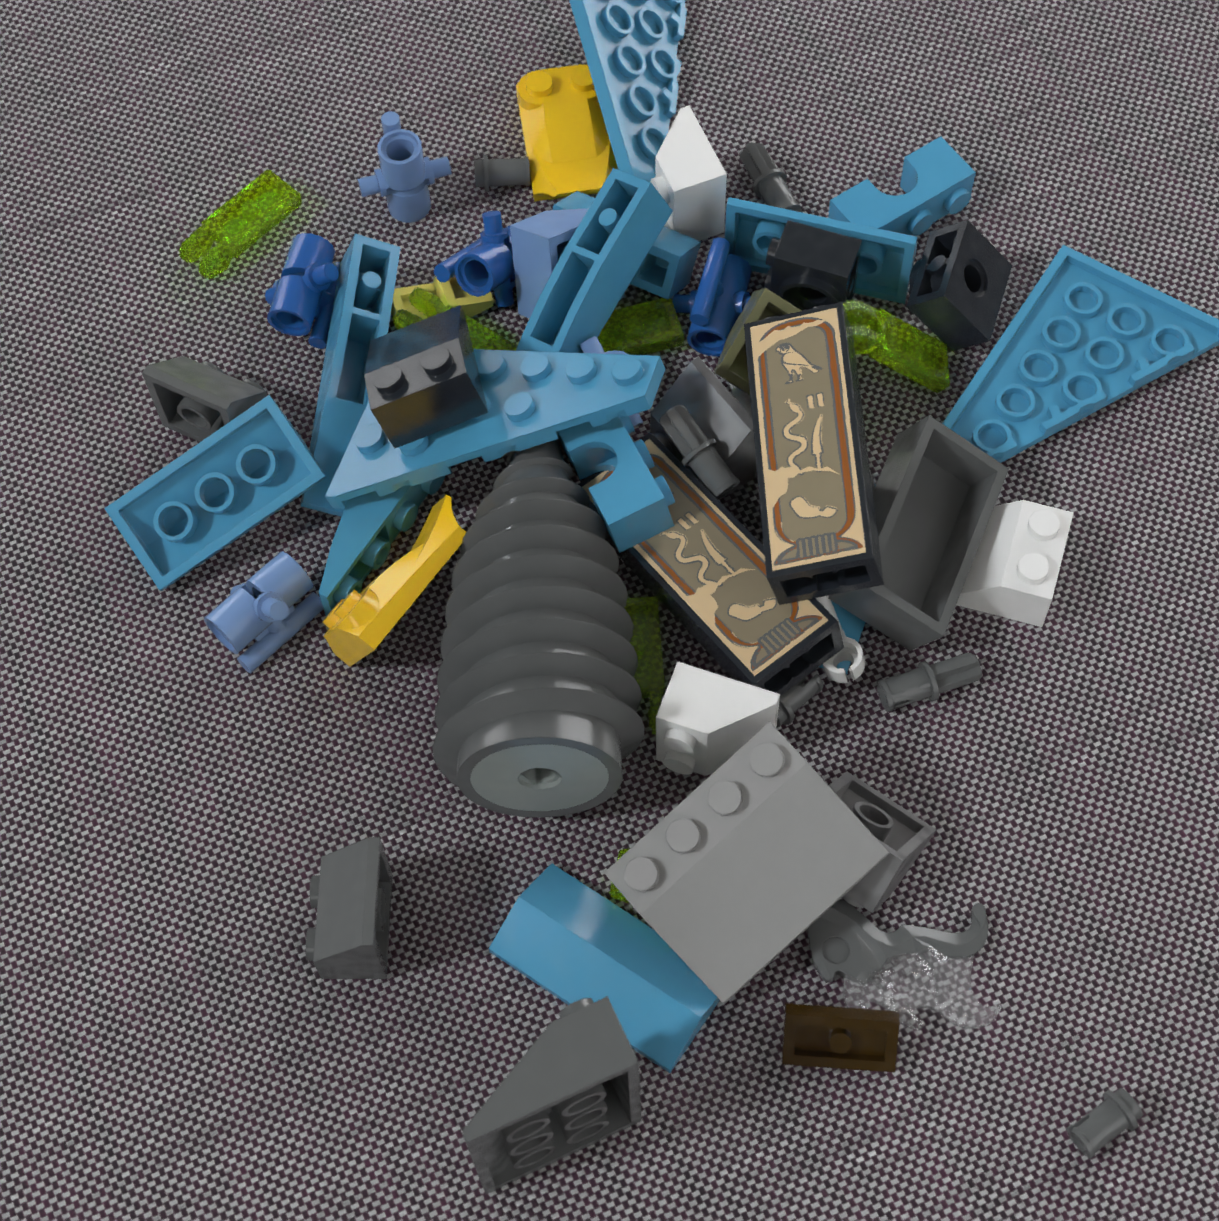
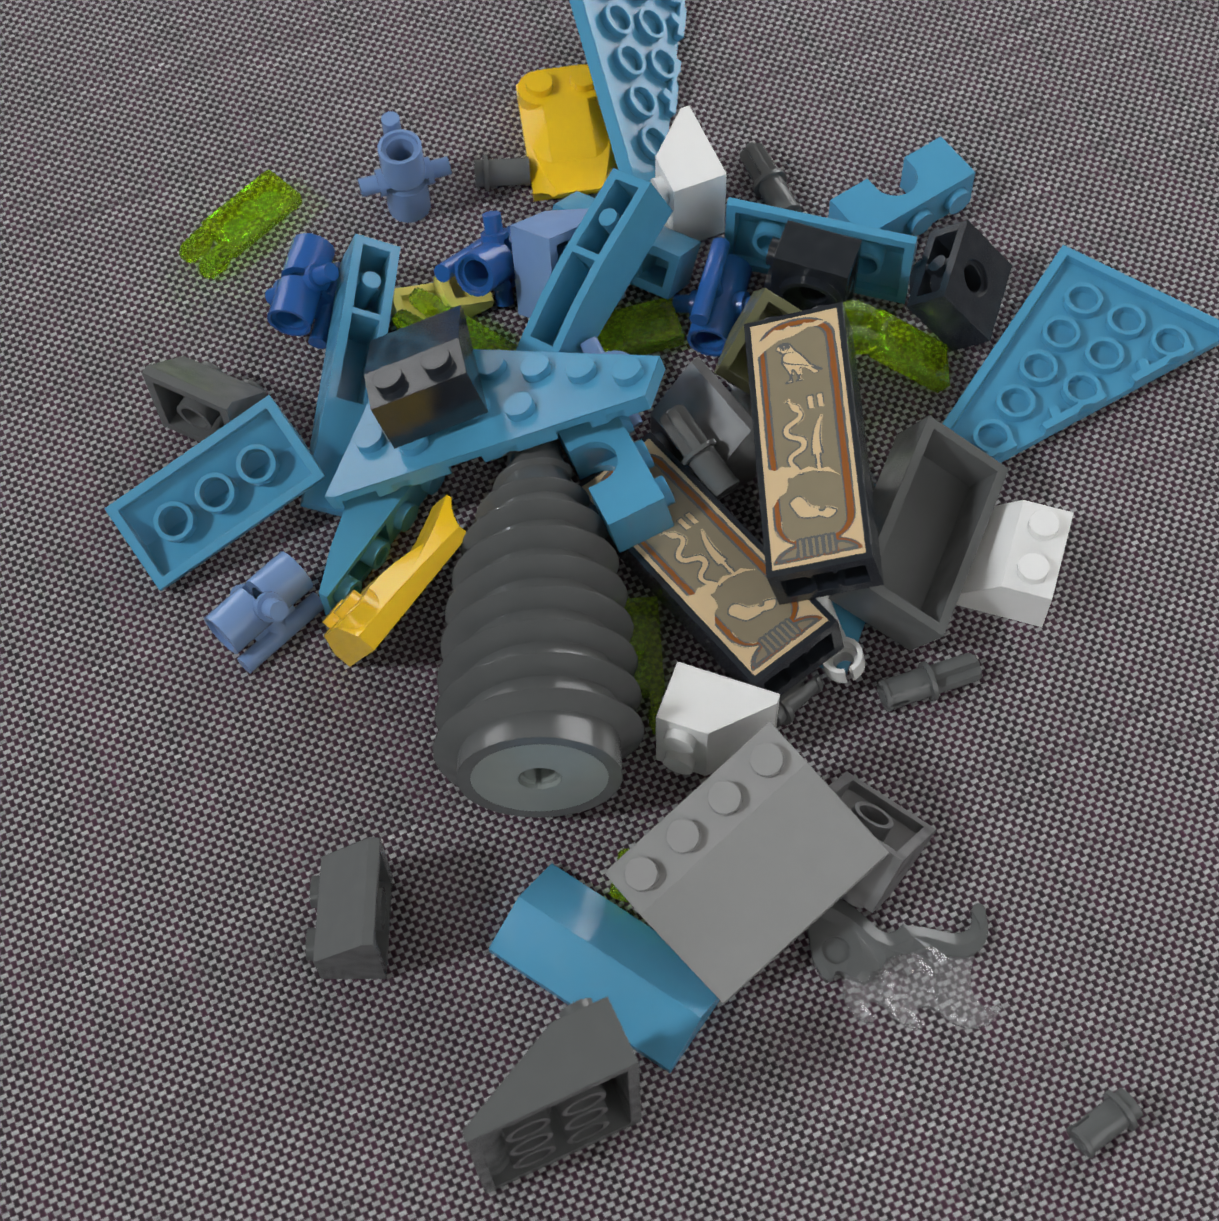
(840, 1037): dark brown plate -> none

